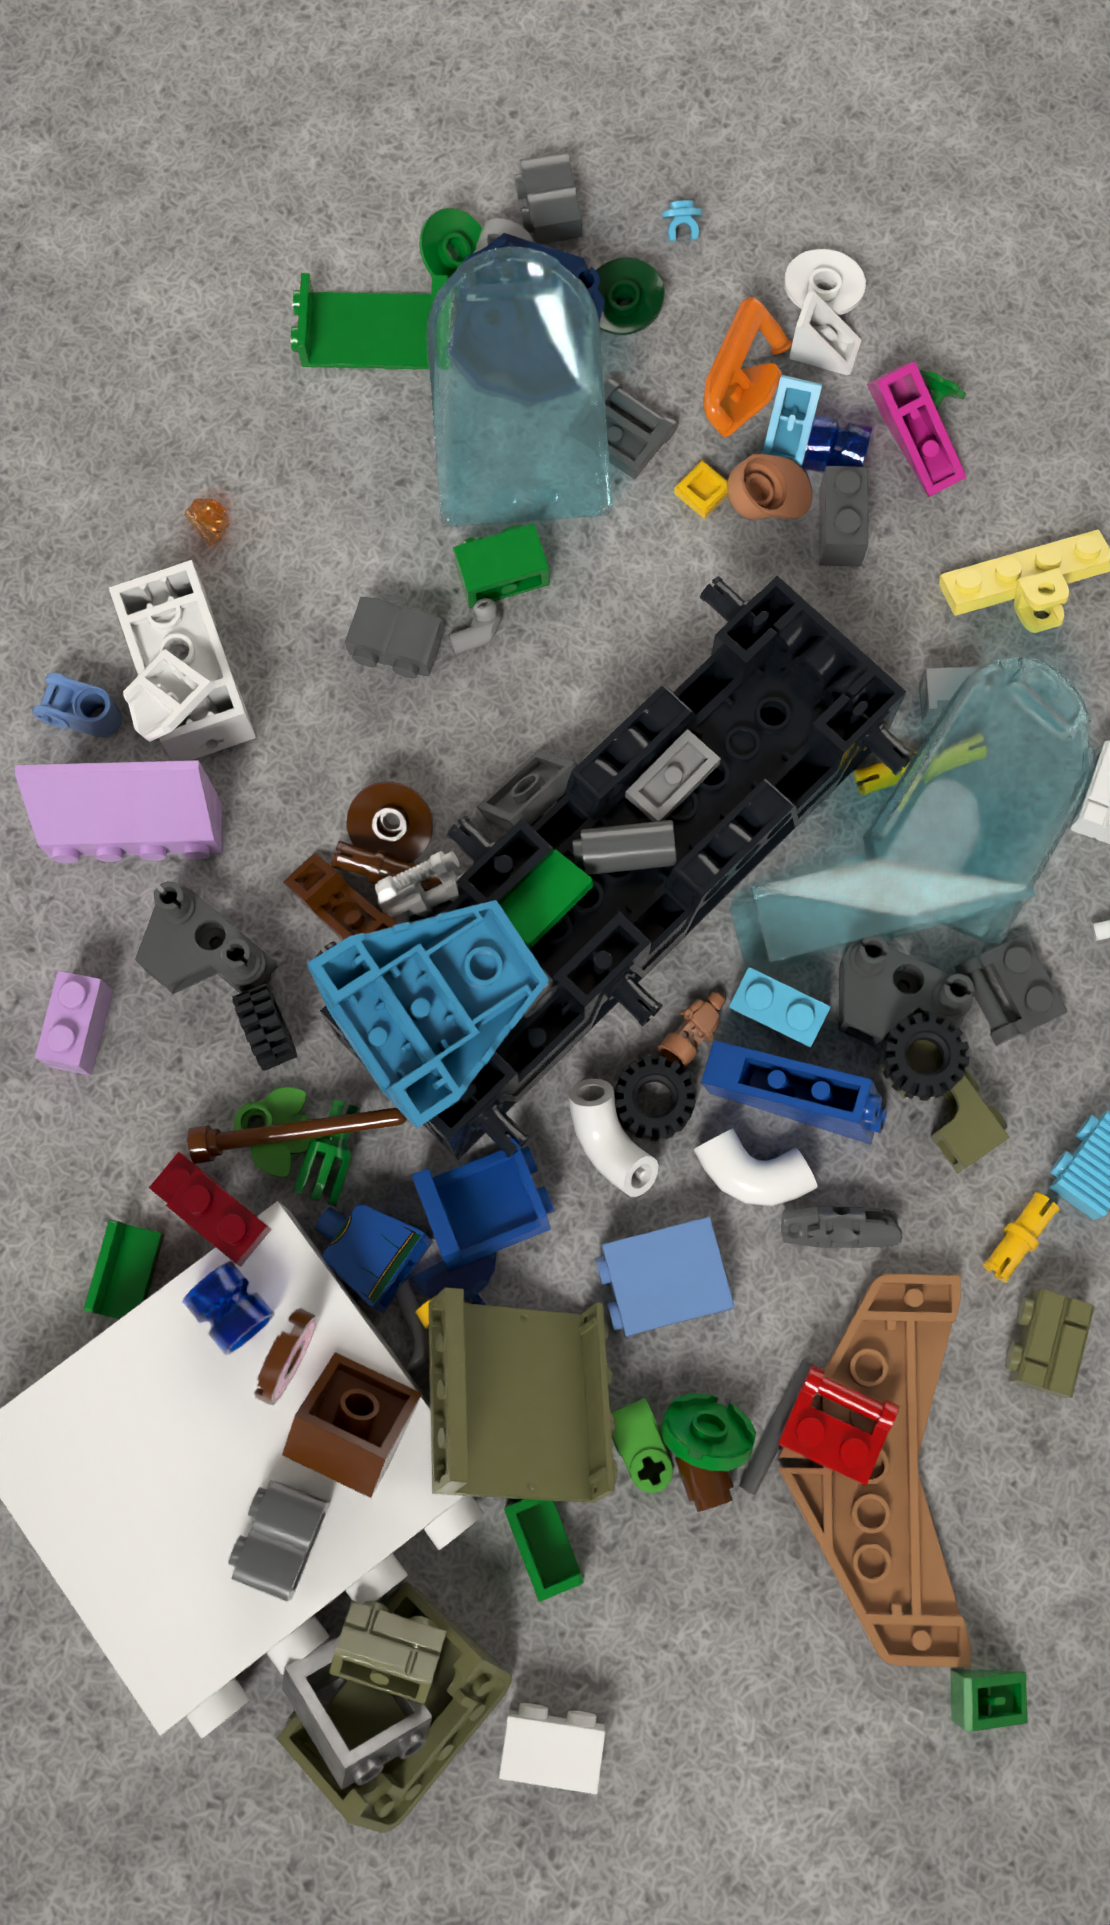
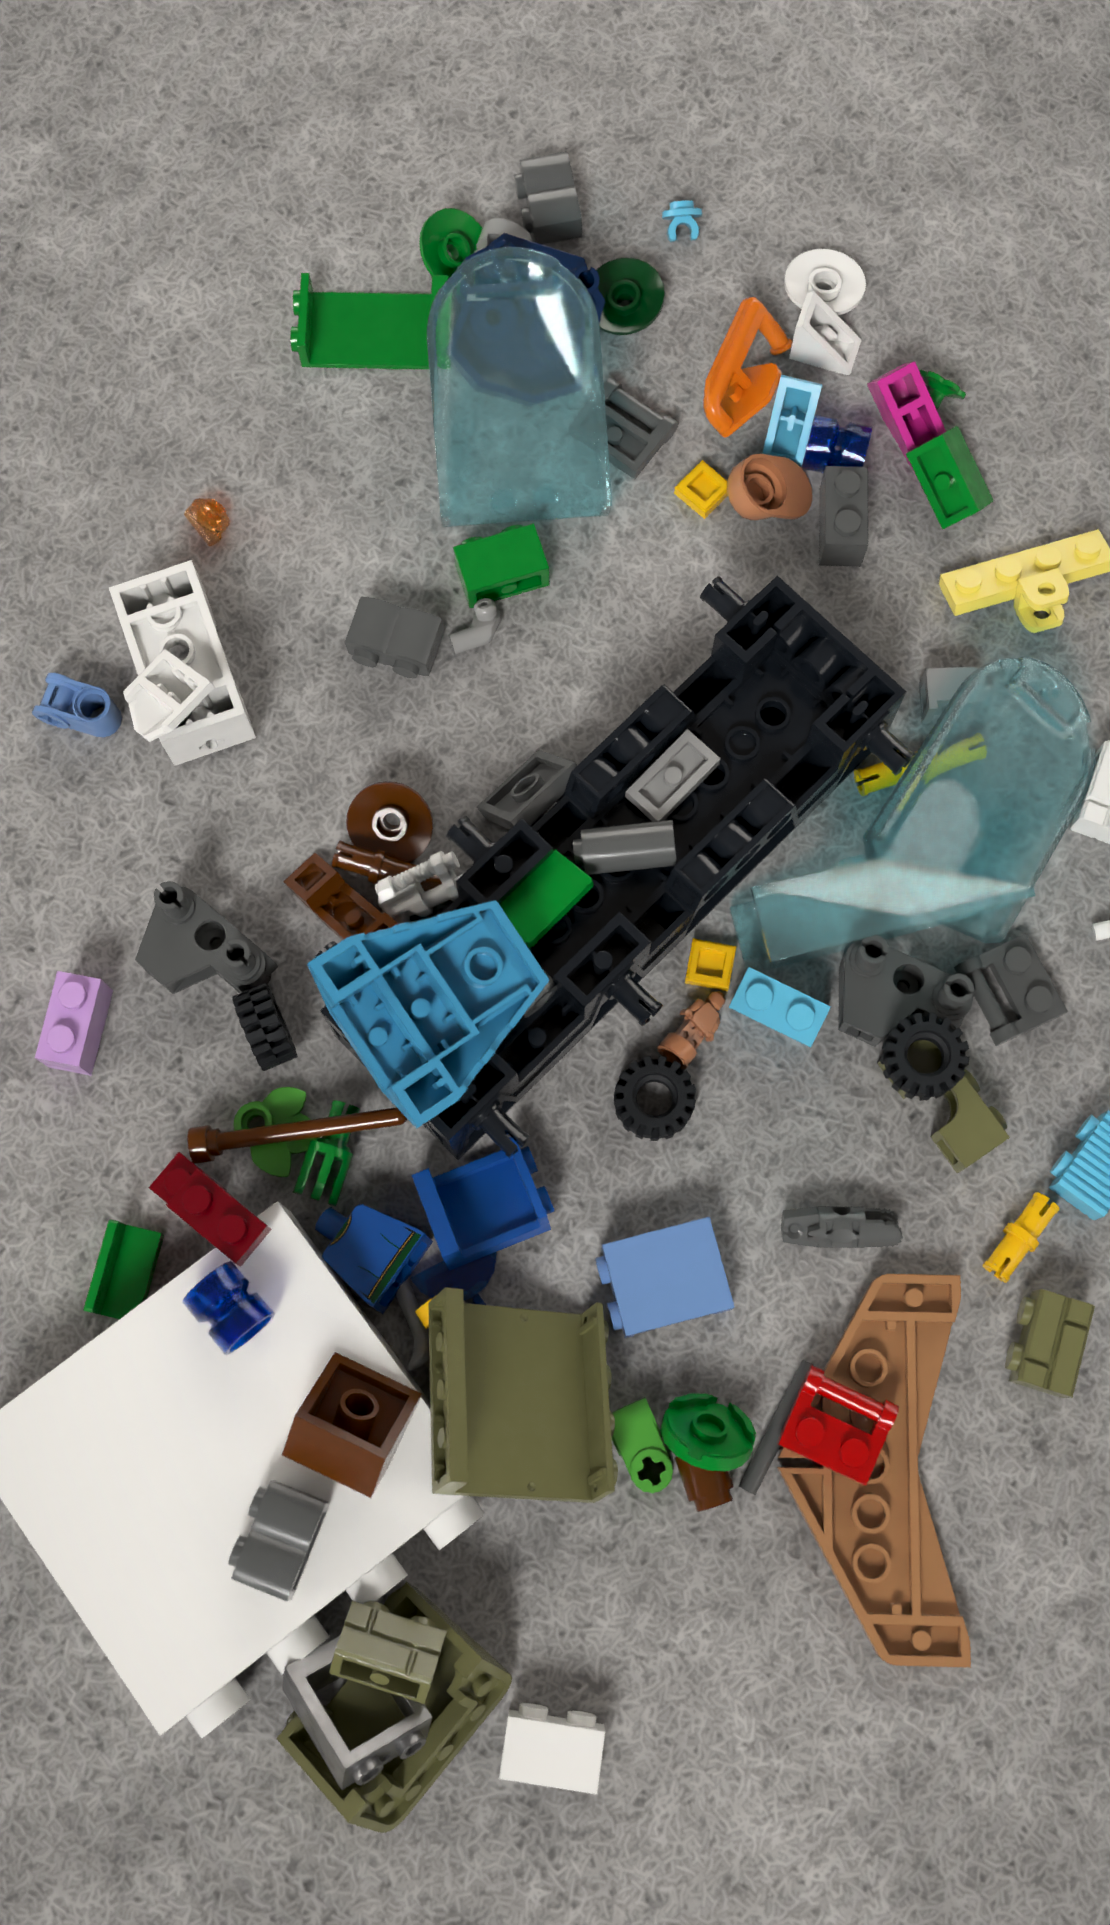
(122, 810): lavender slope -> none
(285, 1357): reddish brown tile -> none
(544, 1547): green panel -> none
(605, 1139): white cylinder -> none
(710, 964): none -> yellow tile
(753, 1179): white cylinder -> none
(796, 1091): blue slope -> none
(950, 477): none -> green panel
(988, 1699): green slope -> none

